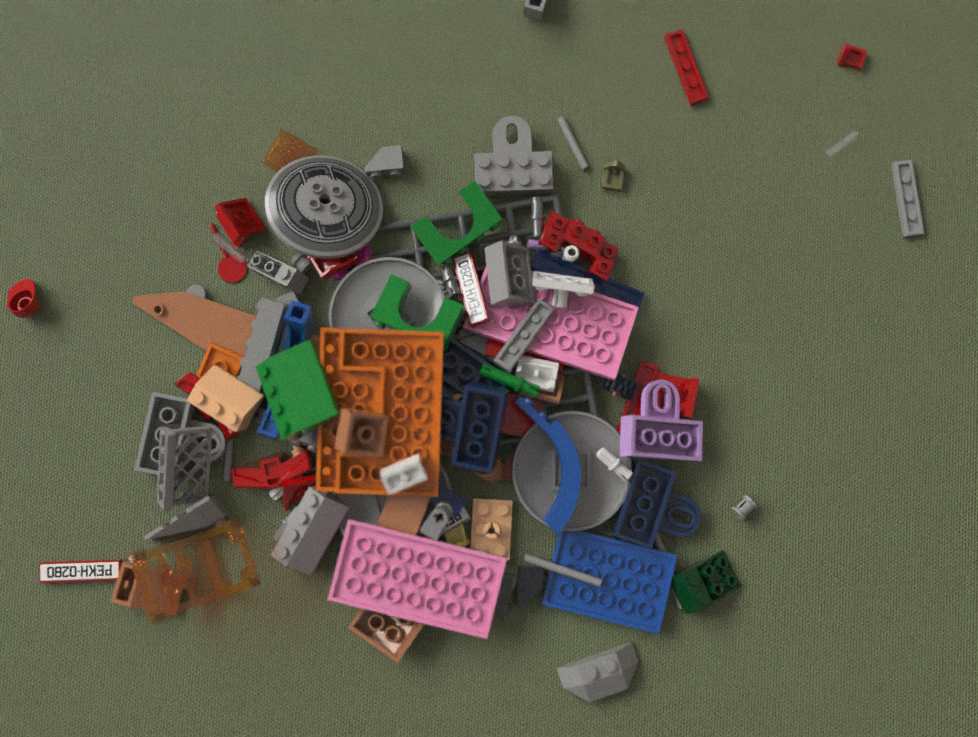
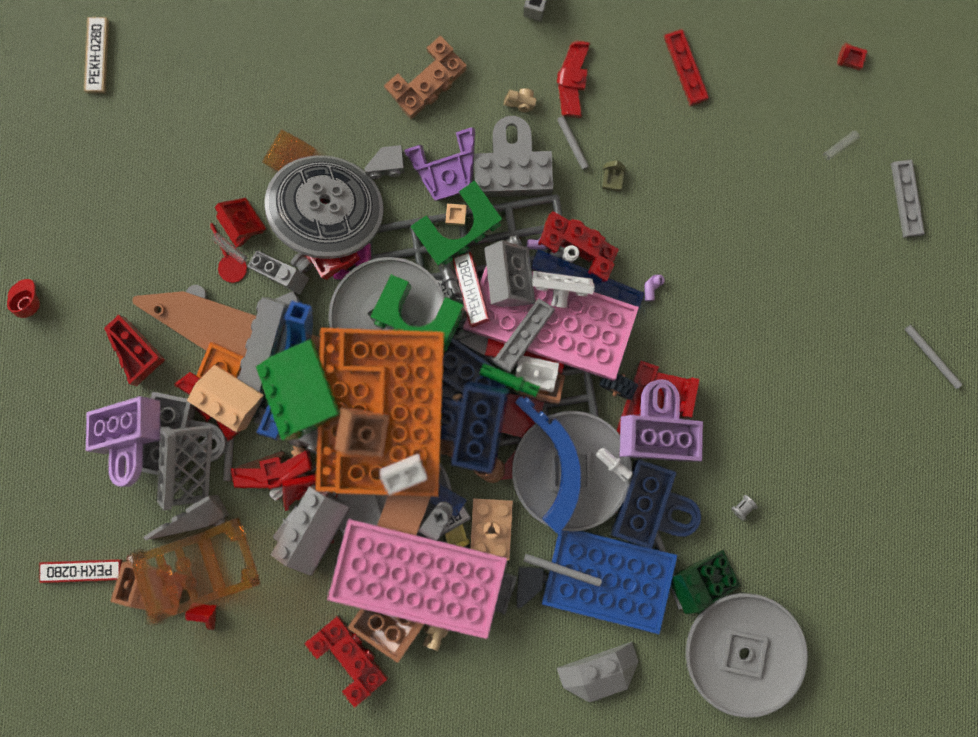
(96, 55): none -> tile
(121, 434): none -> lavender brick
(134, 351): none -> red wedge
(203, 613): none -> red tile
(352, 656): none -> red bracket
(430, 82): none -> nougat bracket
(434, 636): none -> tan plate
(448, 175): none -> medium lavender wing
(456, 214): none -> light nougat plate
(523, 100): none -> tan plate
(537, 216): flat silver pin -> none
(572, 78): none -> red plate
(651, 285): none -> lavender arm
(774, 660): none -> light grey dish
(933, 356): none -> light grey bar

